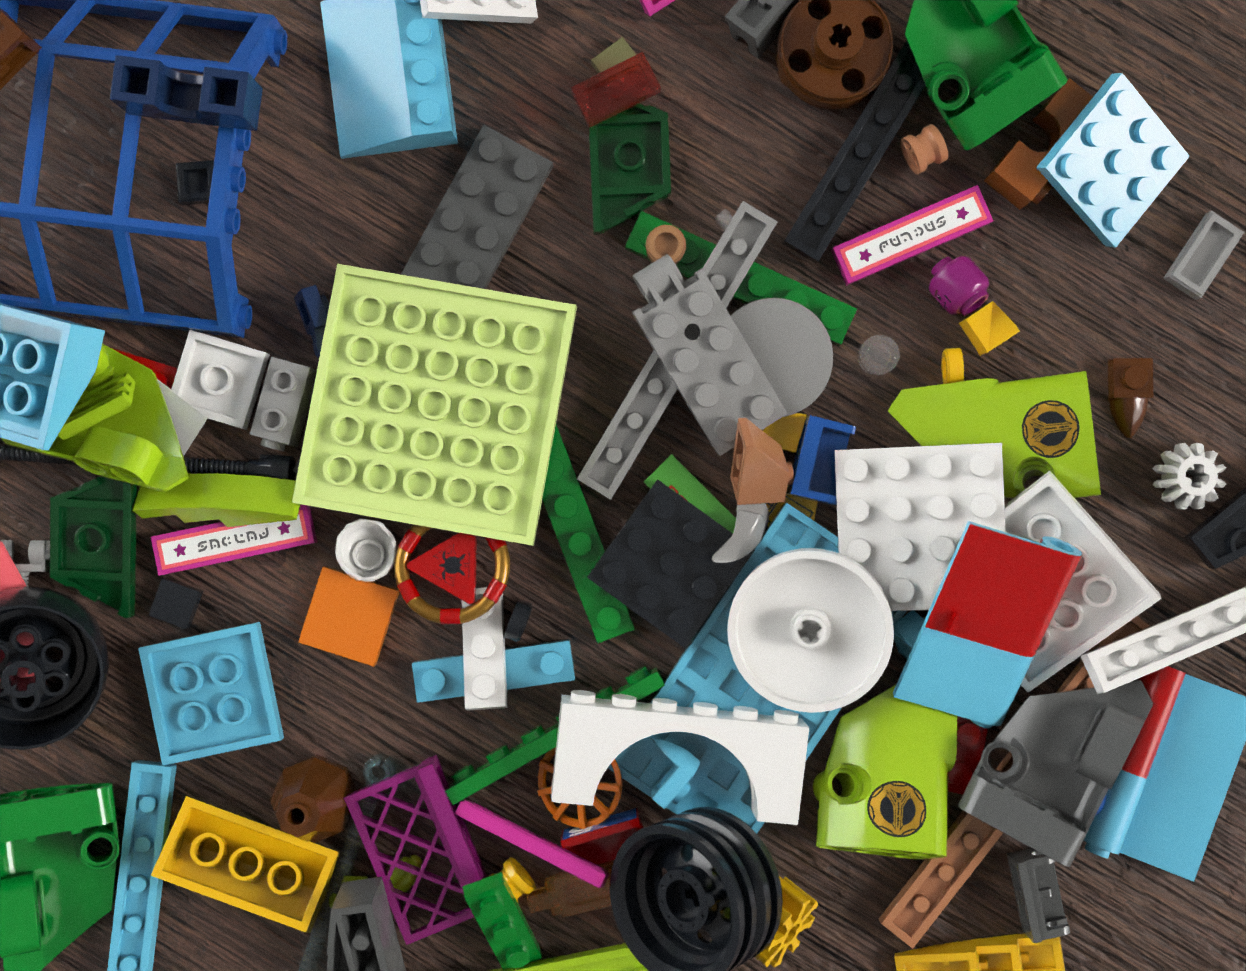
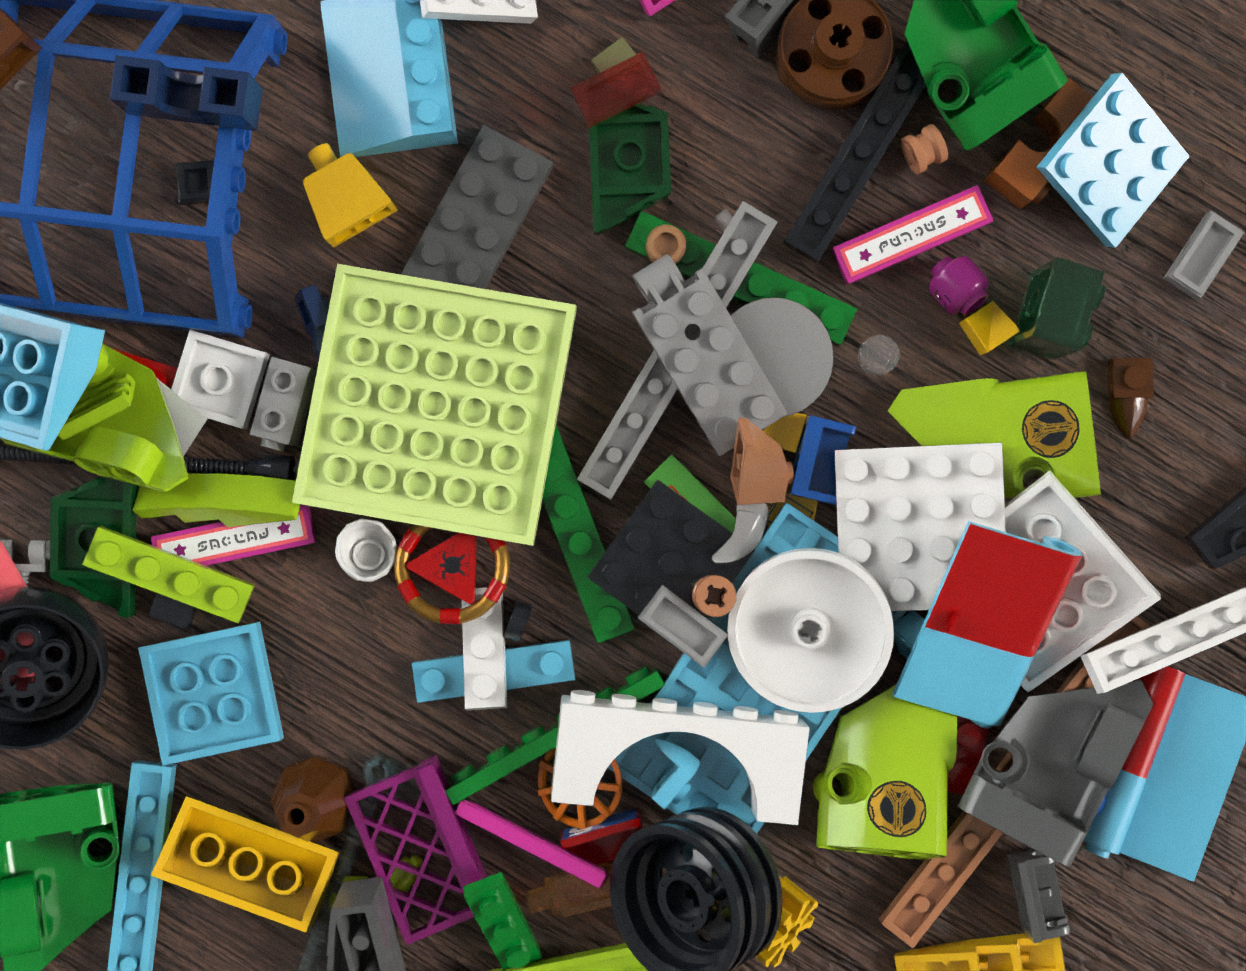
(168, 574): none -> lime plate
(344, 195): none -> yellow torso
(349, 616): orange tile -> none
(517, 878): yellow wheel -> none
(682, 626): none -> light grey tile
(703, 593): none -> nougat wheel
(952, 365): yellow tile -> none
(1058, 309): none -> clear green brick
(1183, 489): white gear -> none

